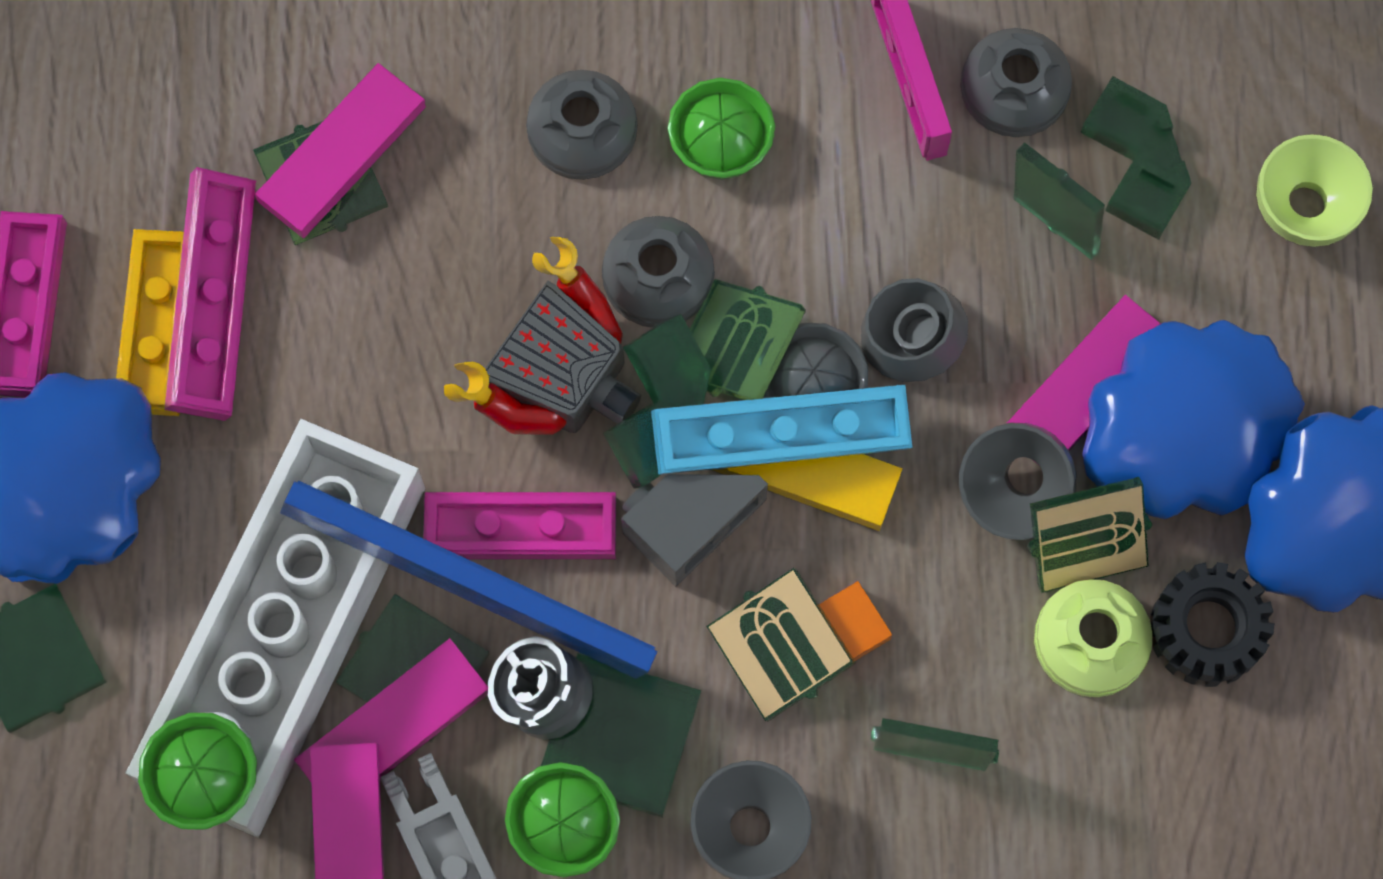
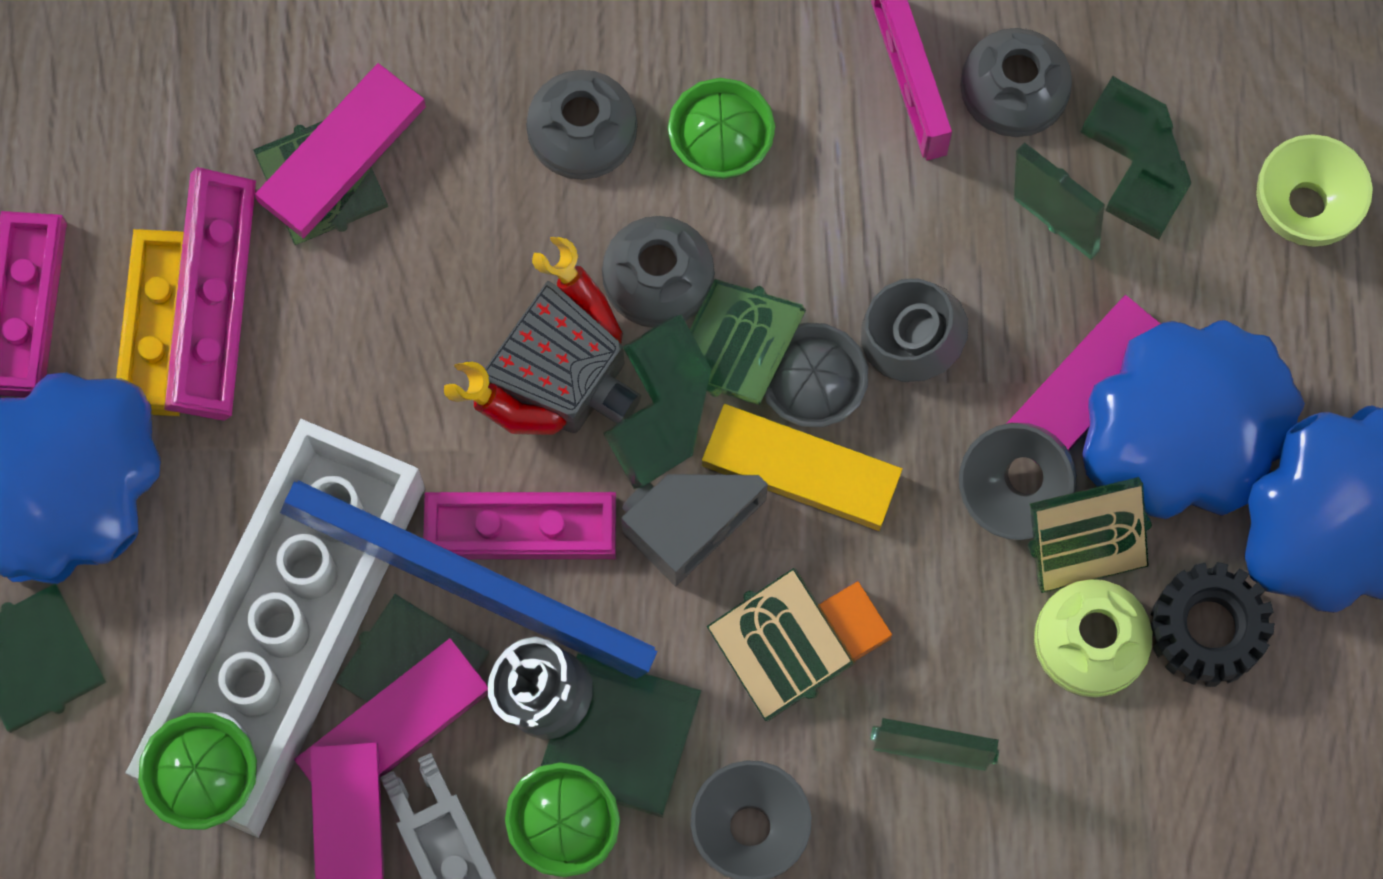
(781, 429): medium azure tile -> none

